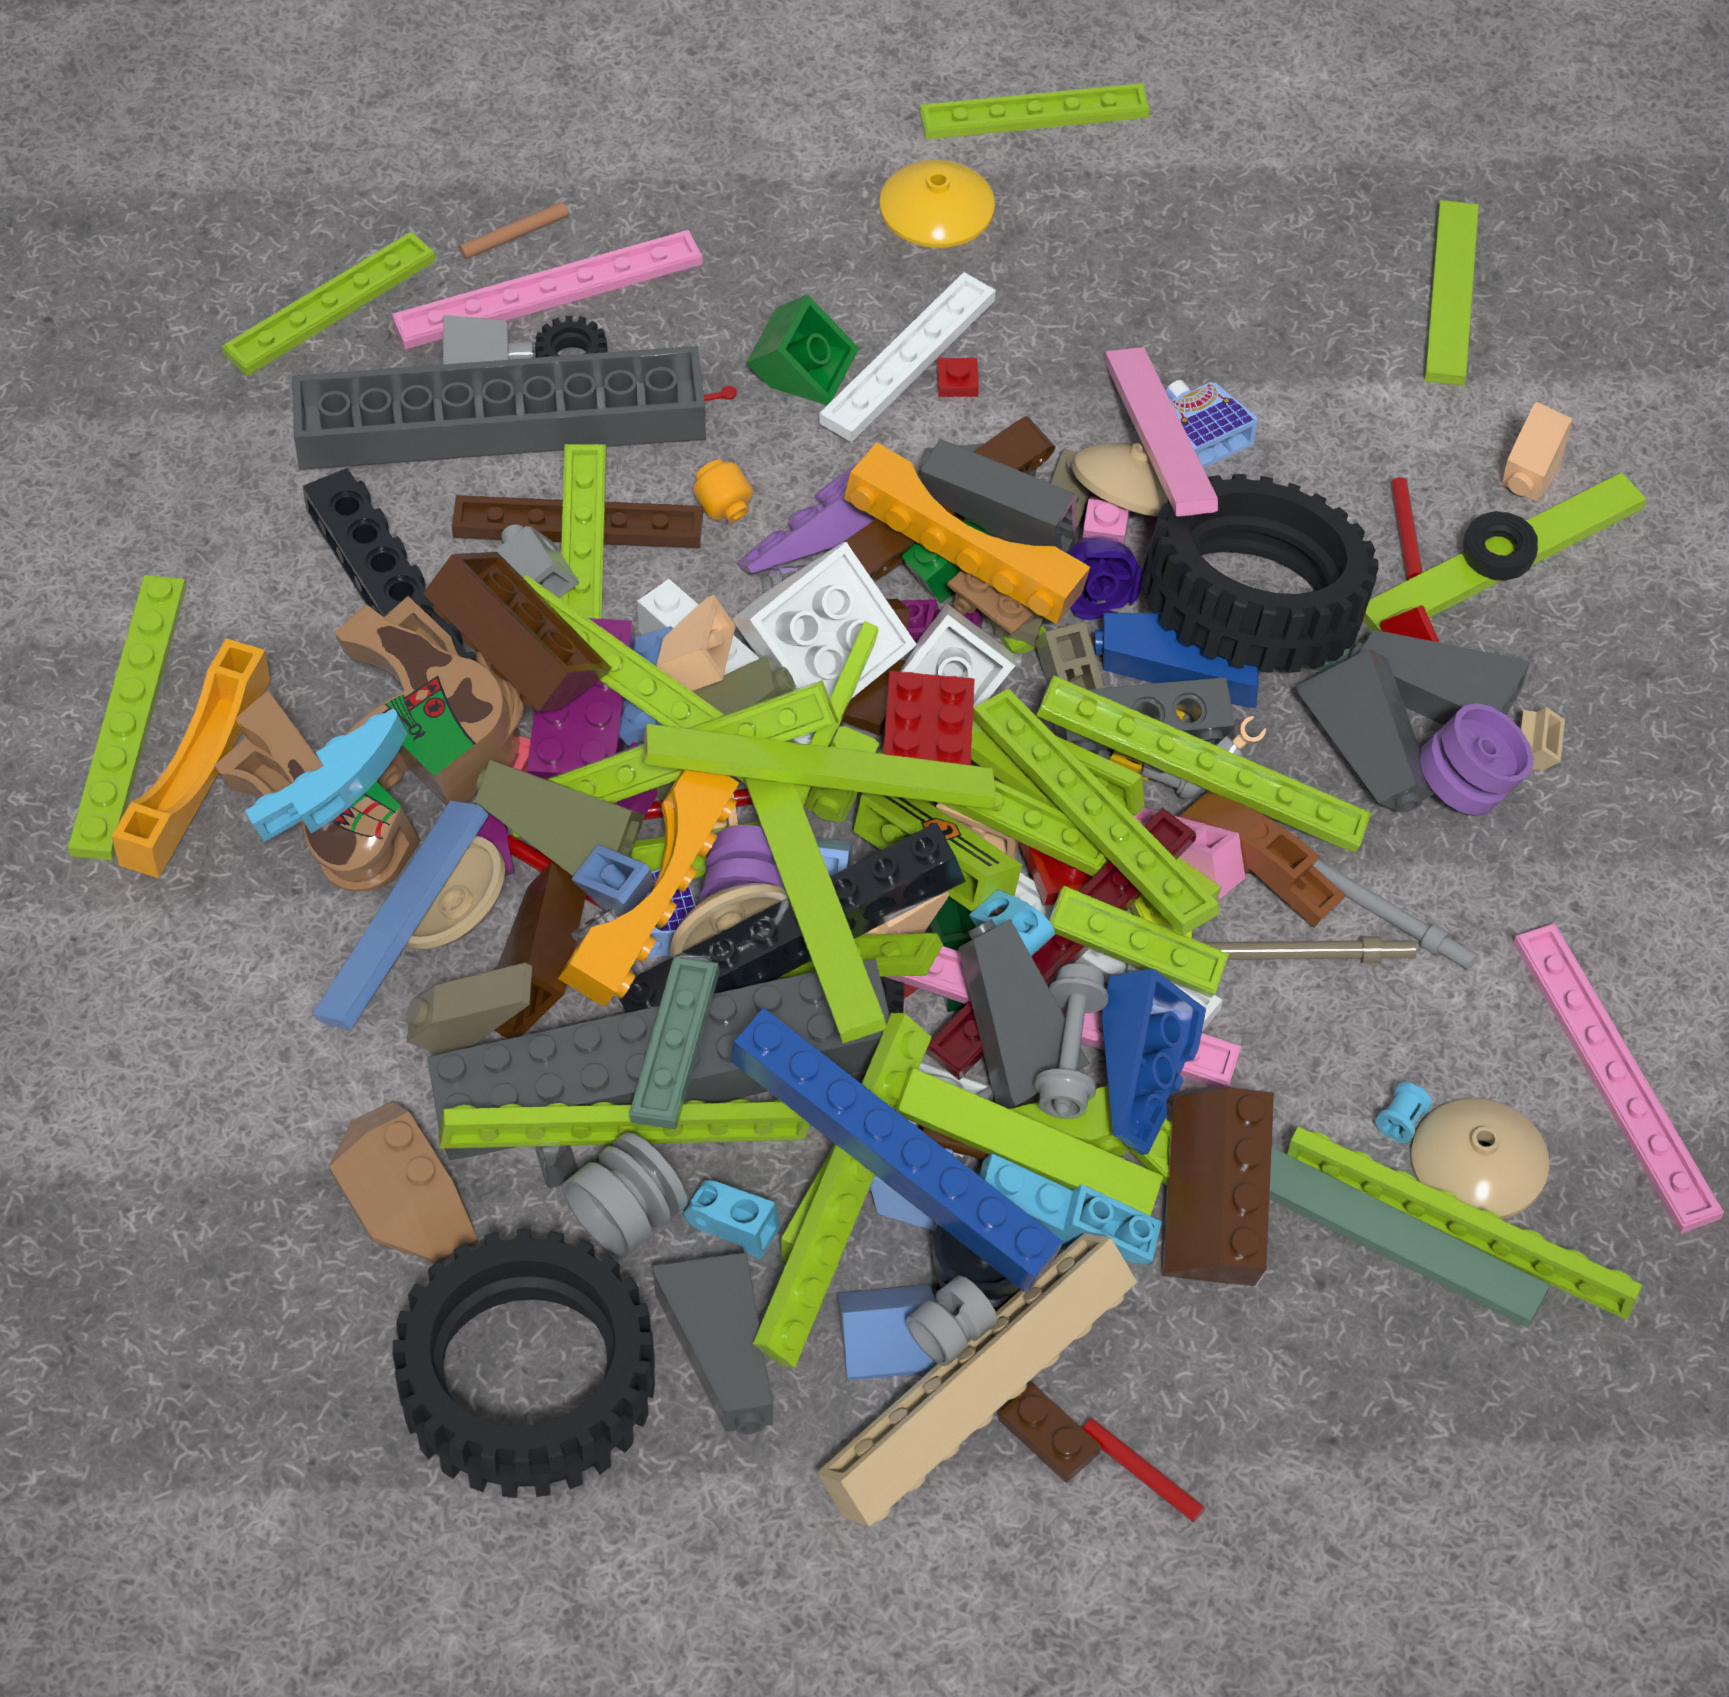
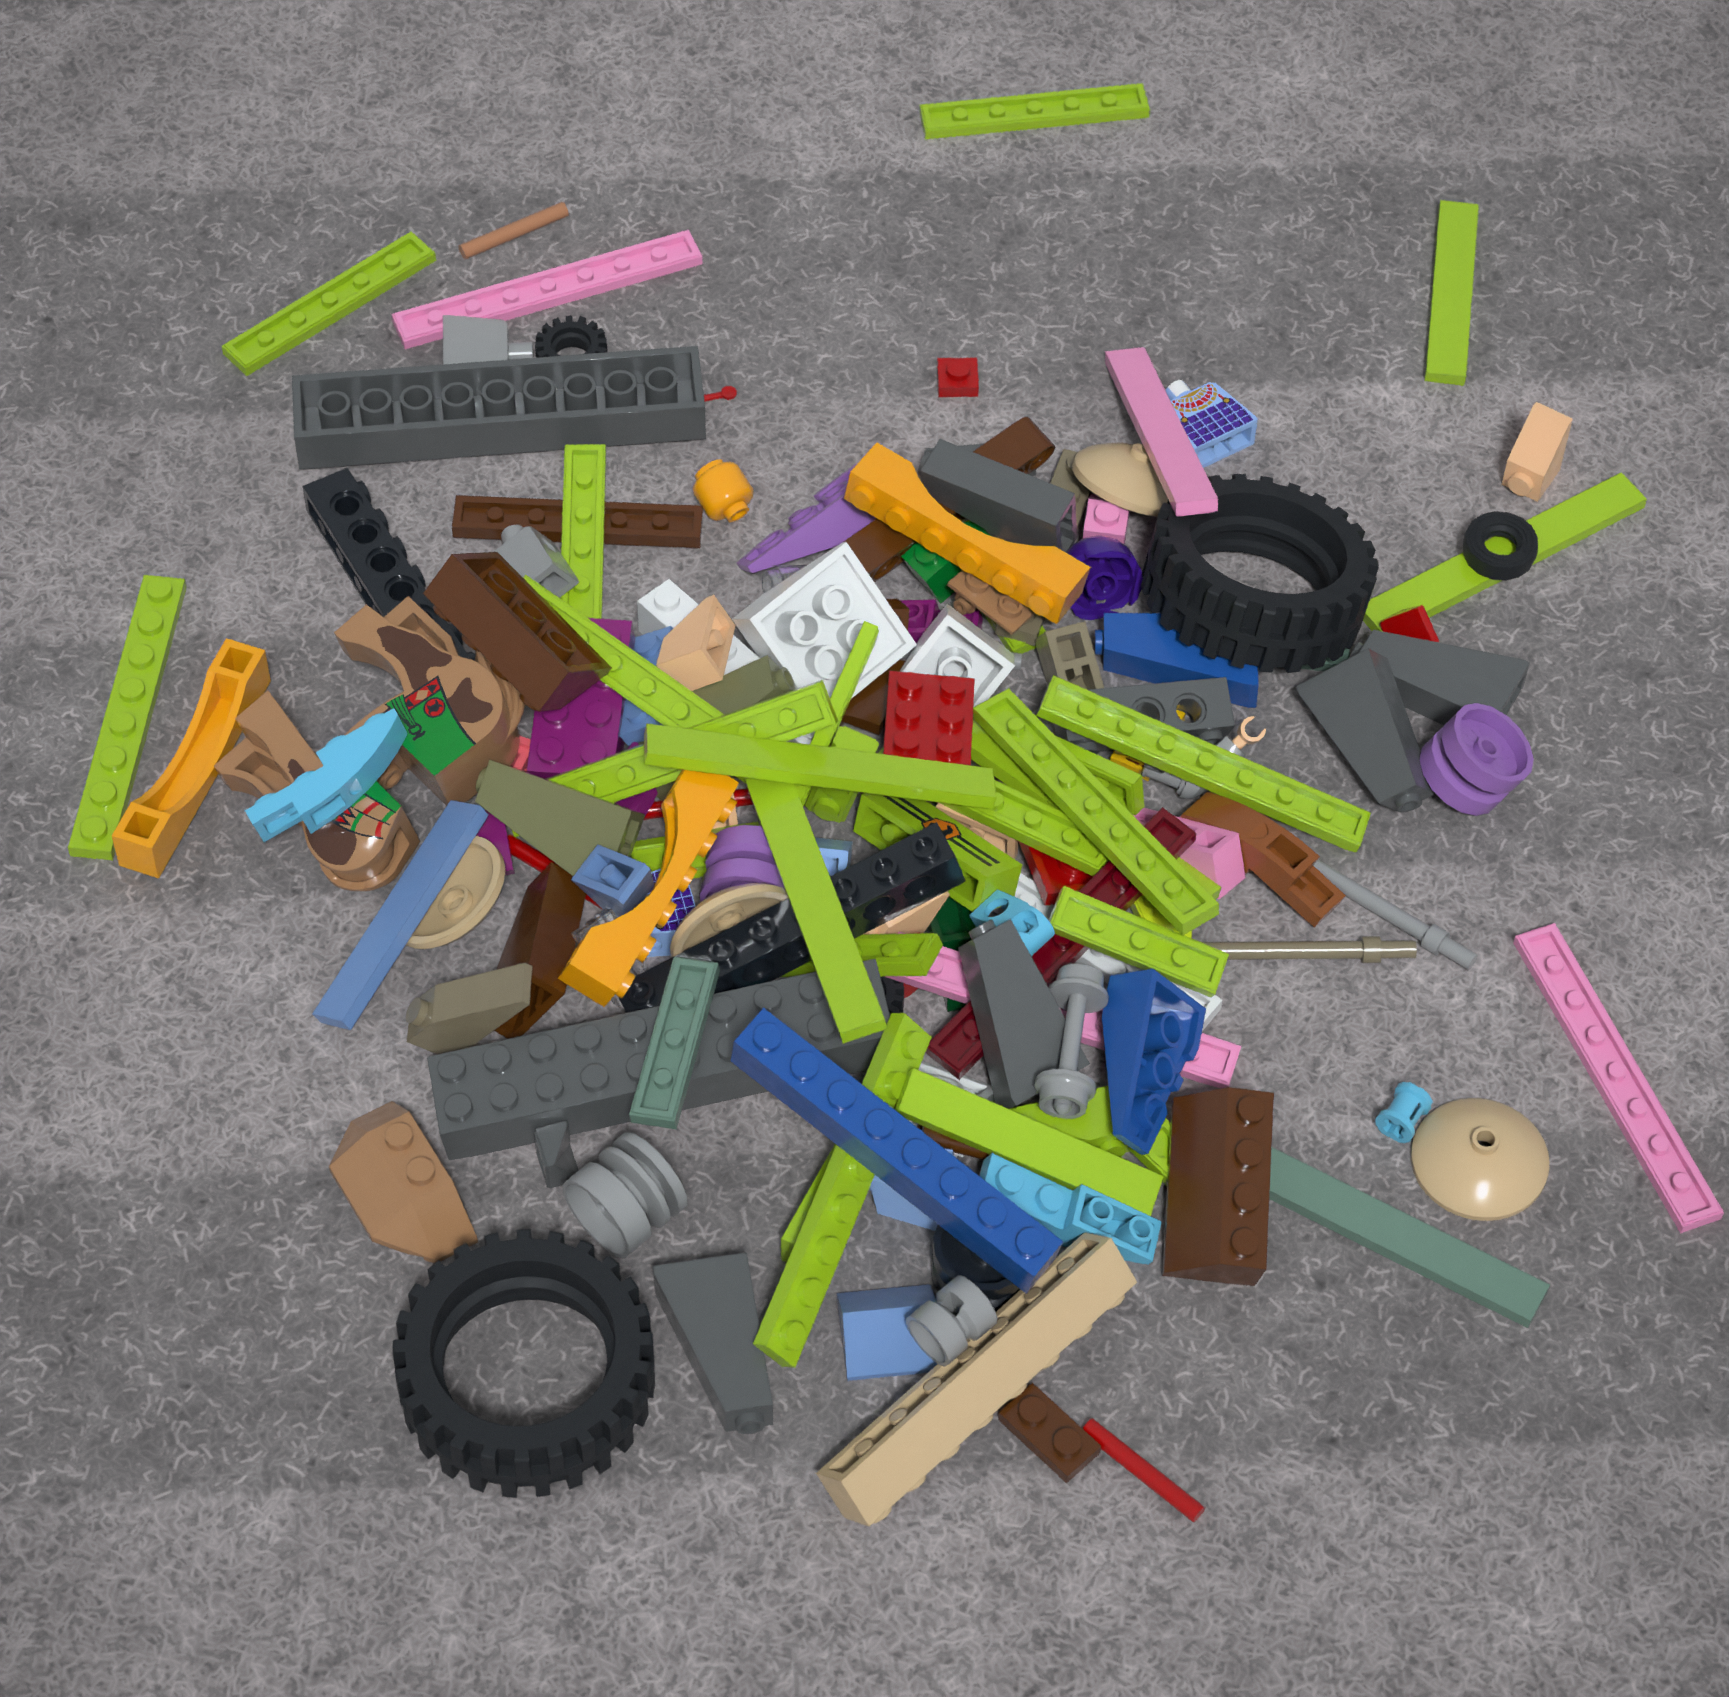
(605, 1122): lime plate -> none
(734, 1216): medium azure leg -> none
(803, 352): green slope -> none
(907, 357): white plate -> none
(937, 203): yellow dish -> none
(1406, 527): red bar -> none
(1479, 1228): lime plate -> none
(1545, 735): tan piece -> none

